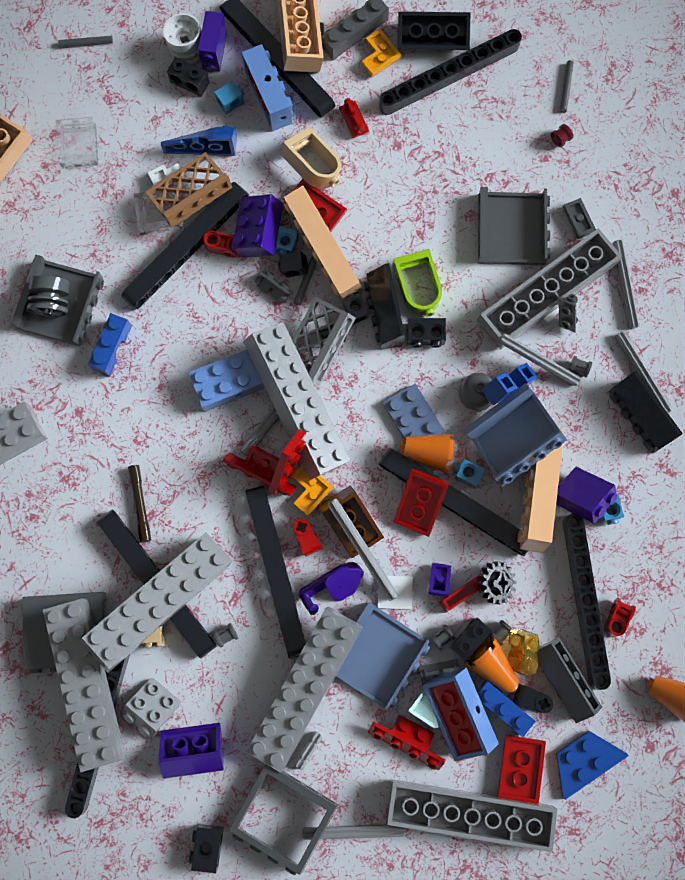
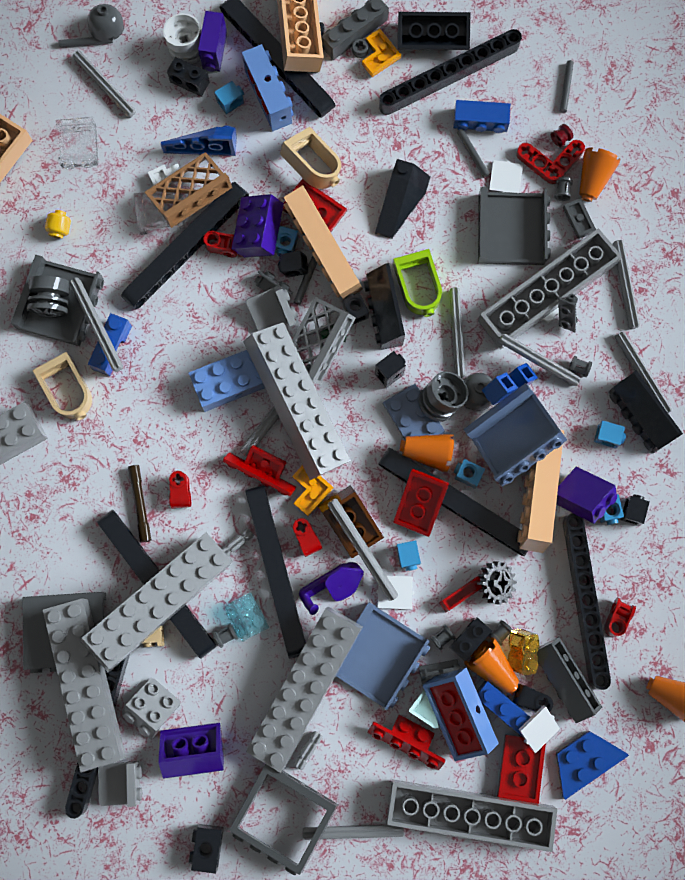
(51, 368): none -> tan window
(57, 224): none -> yellow head
(96, 325): none -> light grey axle
(104, 84): none -> light grey axle
(105, 22): none -> dark grey cylinder
(120, 784): none -> light grey bracket
(179, 494): none -> red piece
(237, 542): none -> light grey axle
(246, 617): none -> clear light blue bracket
(271, 308): none -> light grey bracket
(289, 457): red plate -> none
(353, 118): red hinge -> none
(360, 42): none -> dark grey bush
(390, 369): none -> black brick
(404, 192): none -> black wedge
(408, 555): none -> dark azure brick
(426, 326): black brick -> none
(439, 579): dark purple slope -> none
(443, 396): none -> dark grey wheel
(457, 334): none -> light grey axle
(473, 153): none -> dark grey bar
(481, 116): none -> blue brick
(505, 177): none -> white piece
(539, 729): none -> white piece
(554, 166): none -> red beam
(563, 189): none -> dark grey bush
(596, 172): none -> orange cone
(610, 434): none -> dark azure brick
(635, 510): none -> black brick

